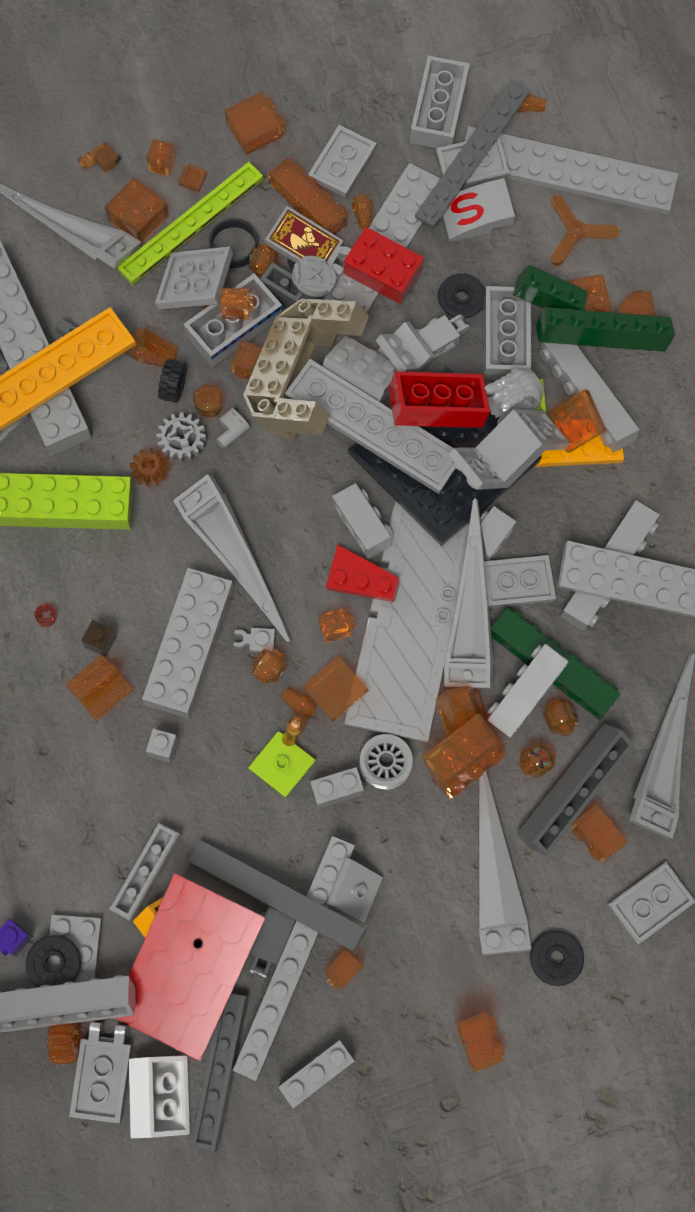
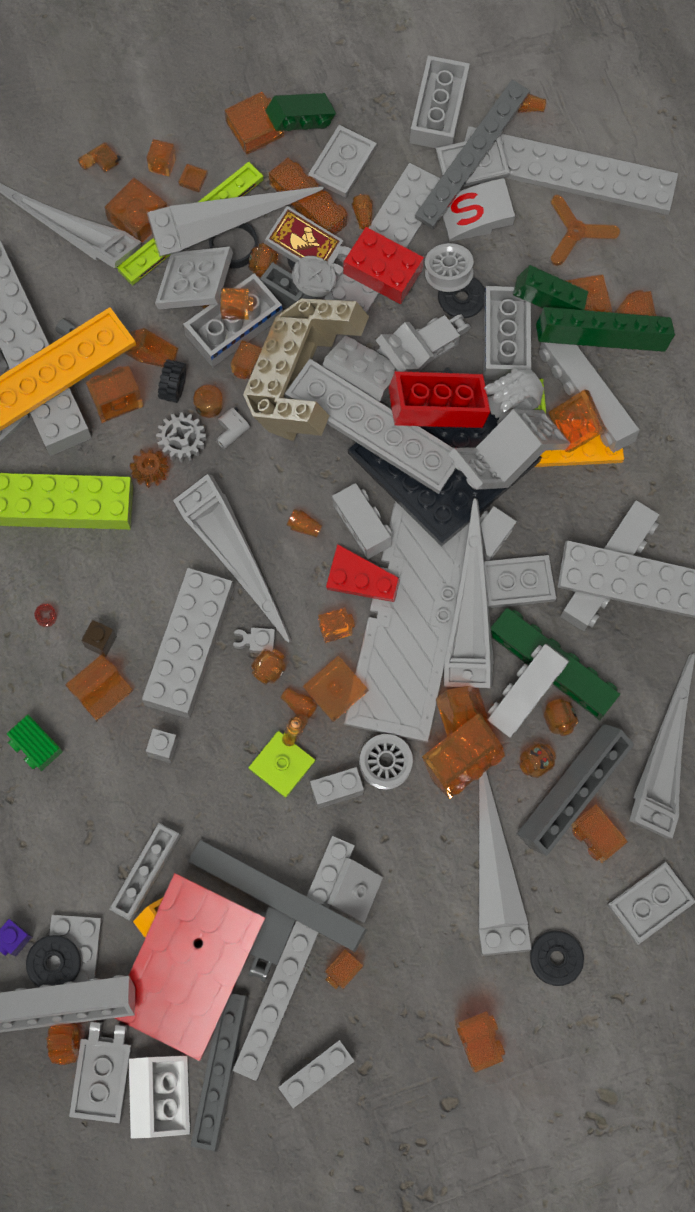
(34, 743): none -> green brick
(114, 393): none -> clear orange brick
(192, 223): none -> light grey plate
(300, 112): none -> dark green brick
(303, 523): none -> clear orange cone
(449, 267): none -> light grey wheel

